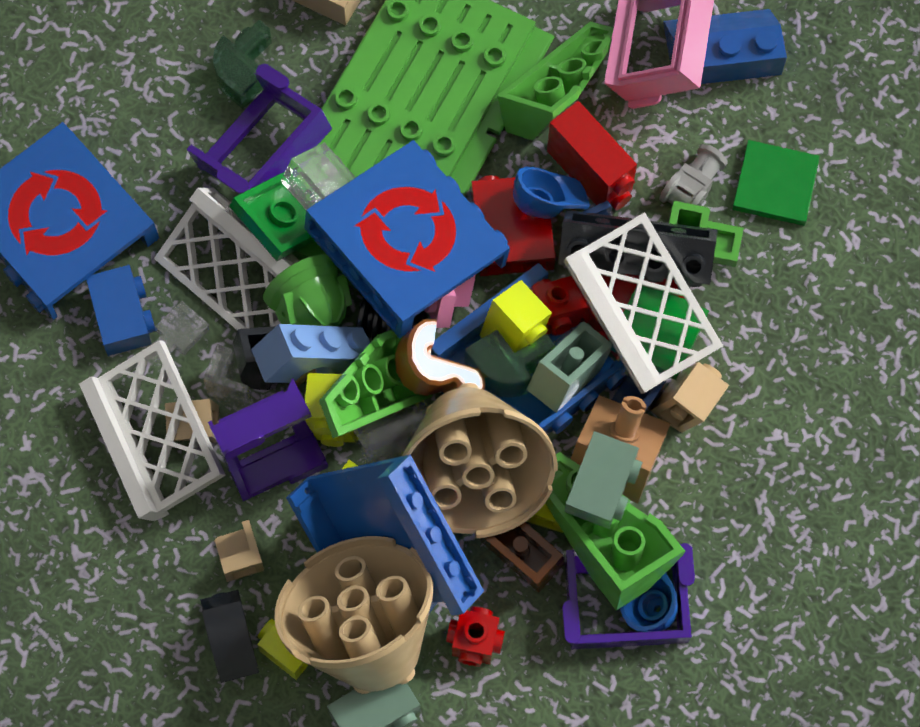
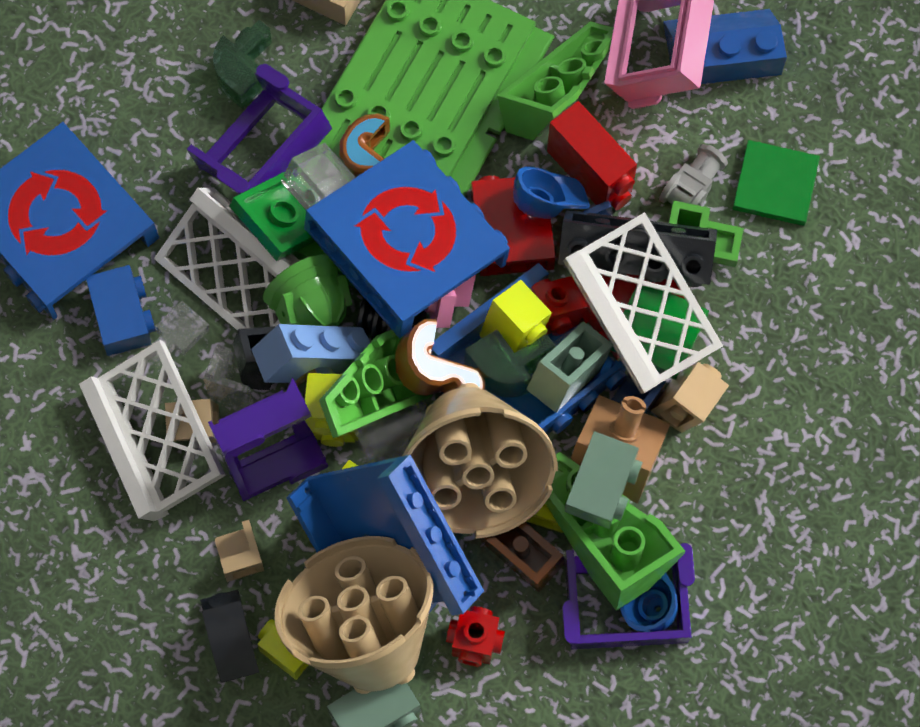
(360, 141): none -> animal

